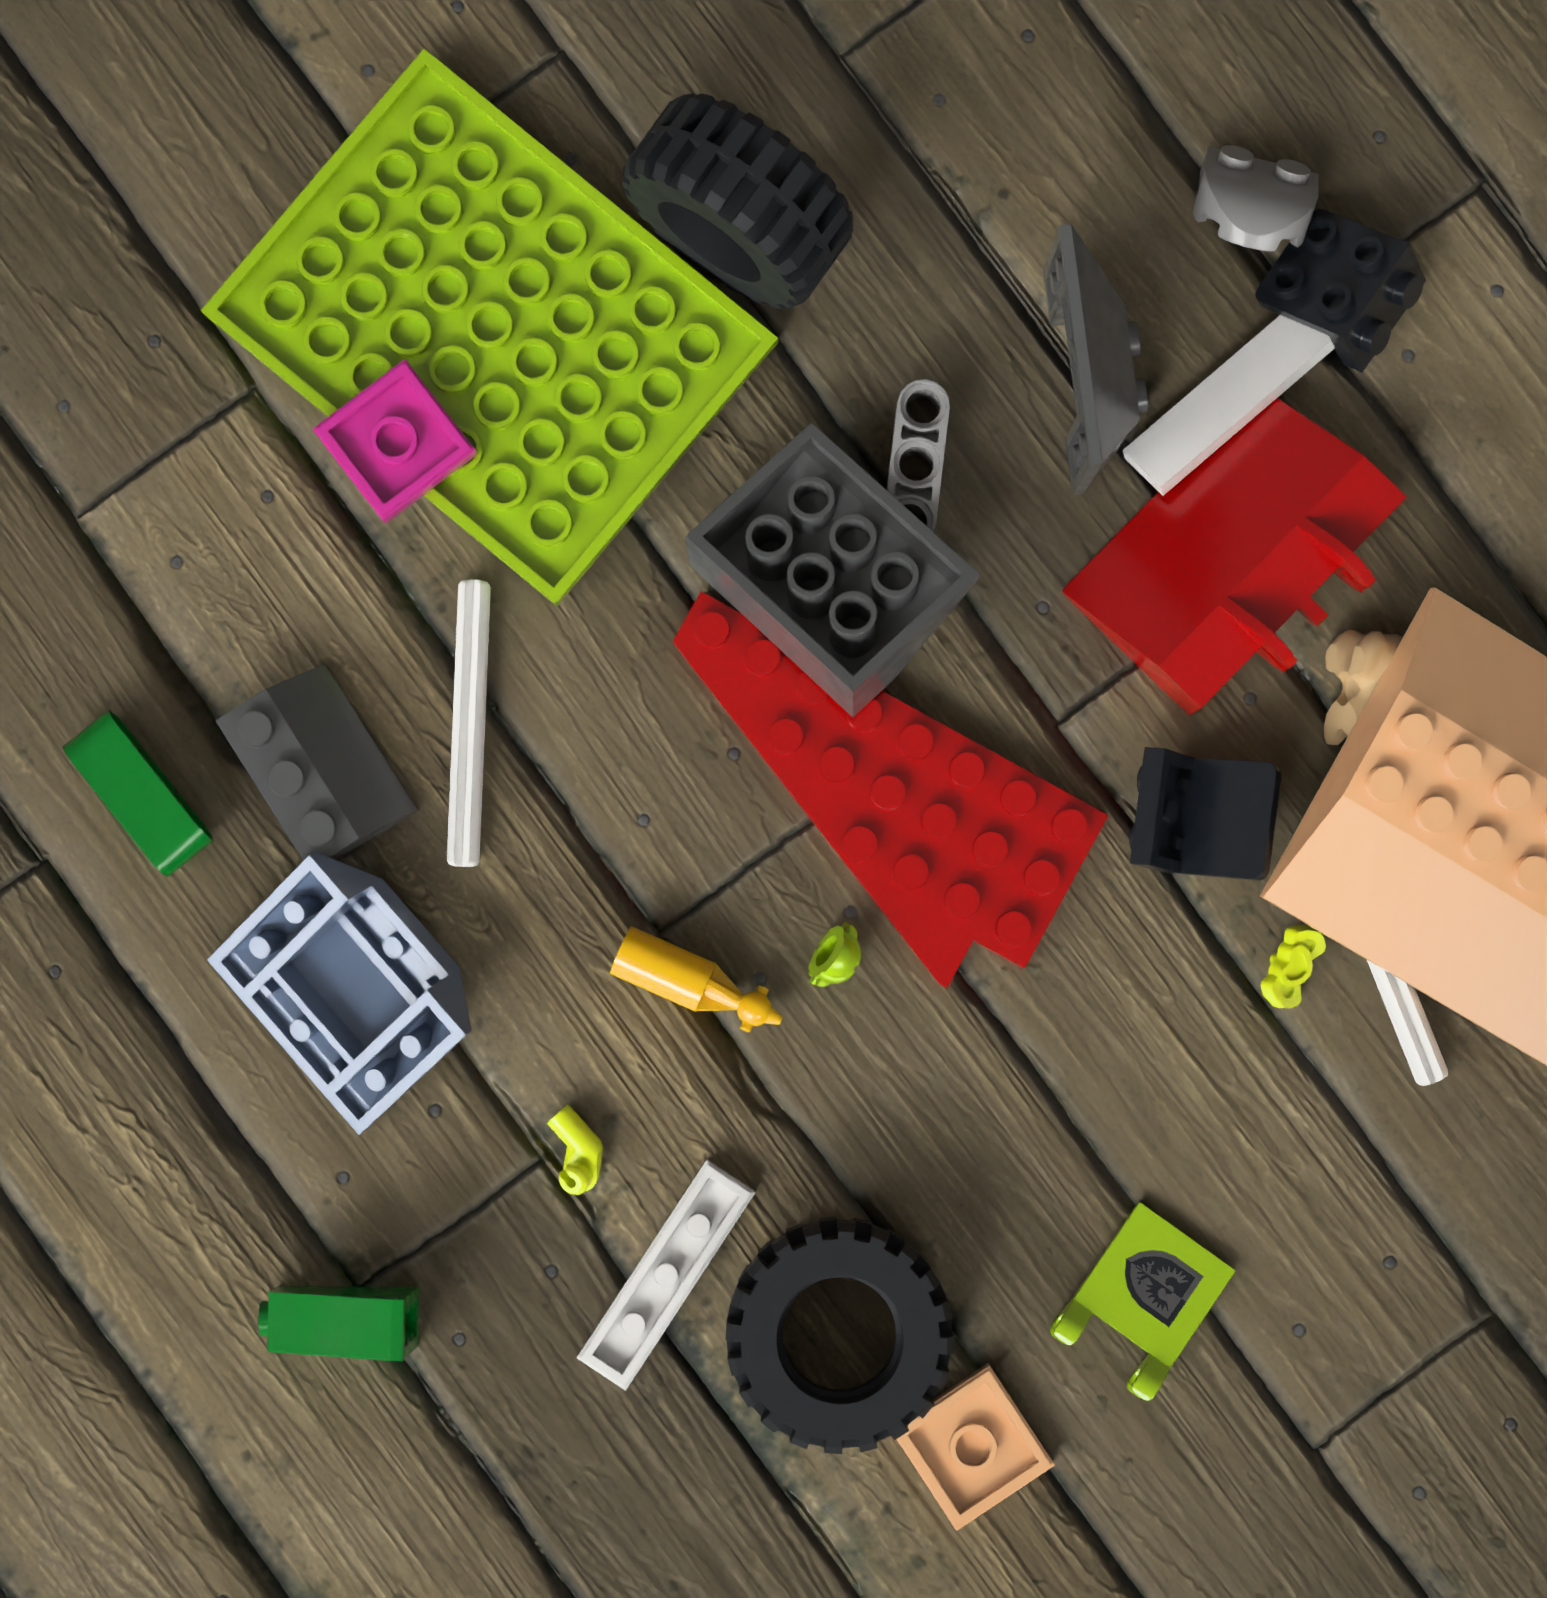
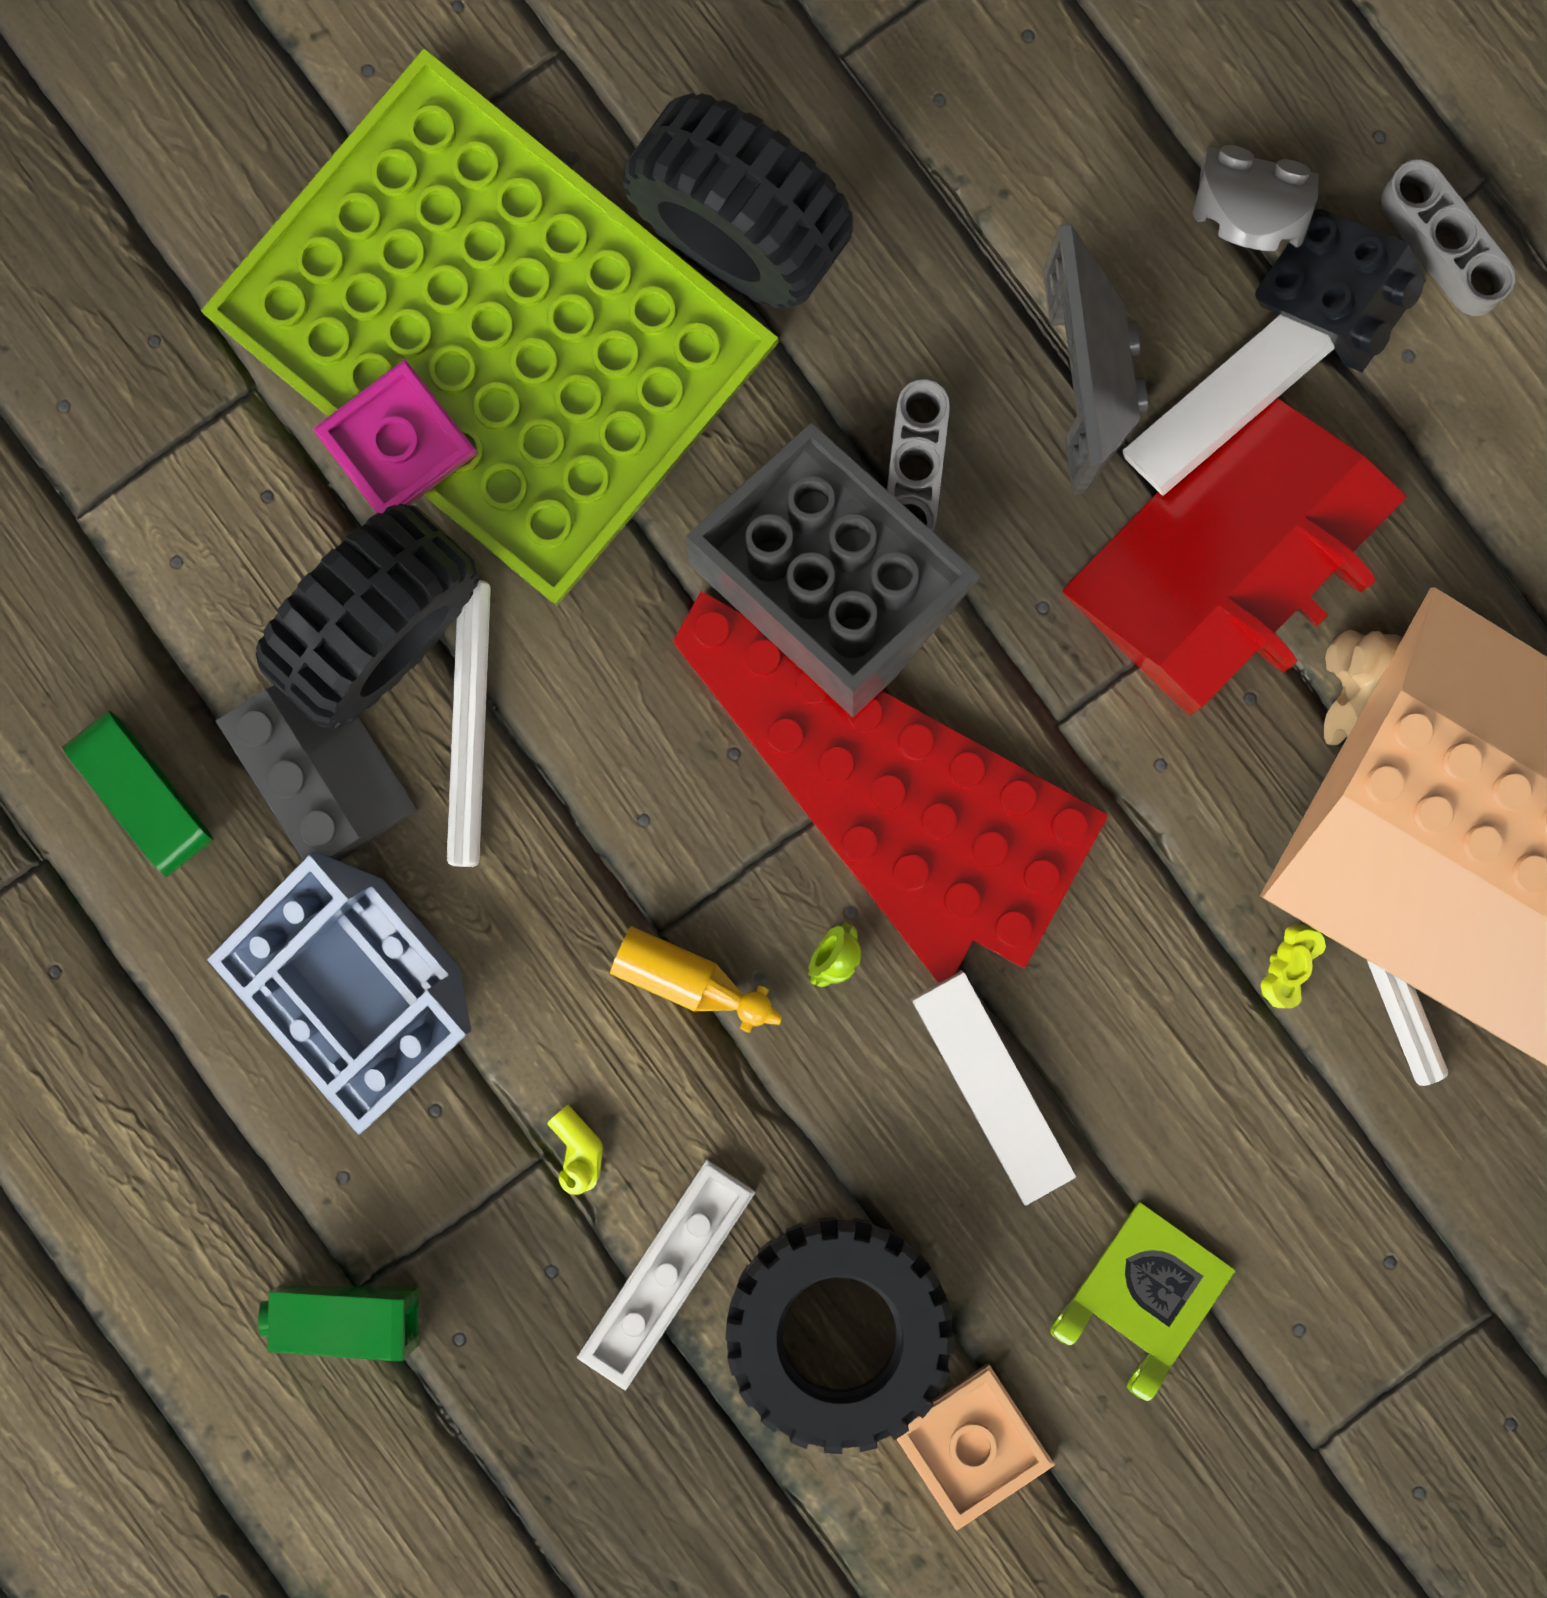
(366, 615): none -> black tyre
(993, 1088): none -> white tile
(1205, 815): black bracket -> none
(1447, 210): none -> light grey beam

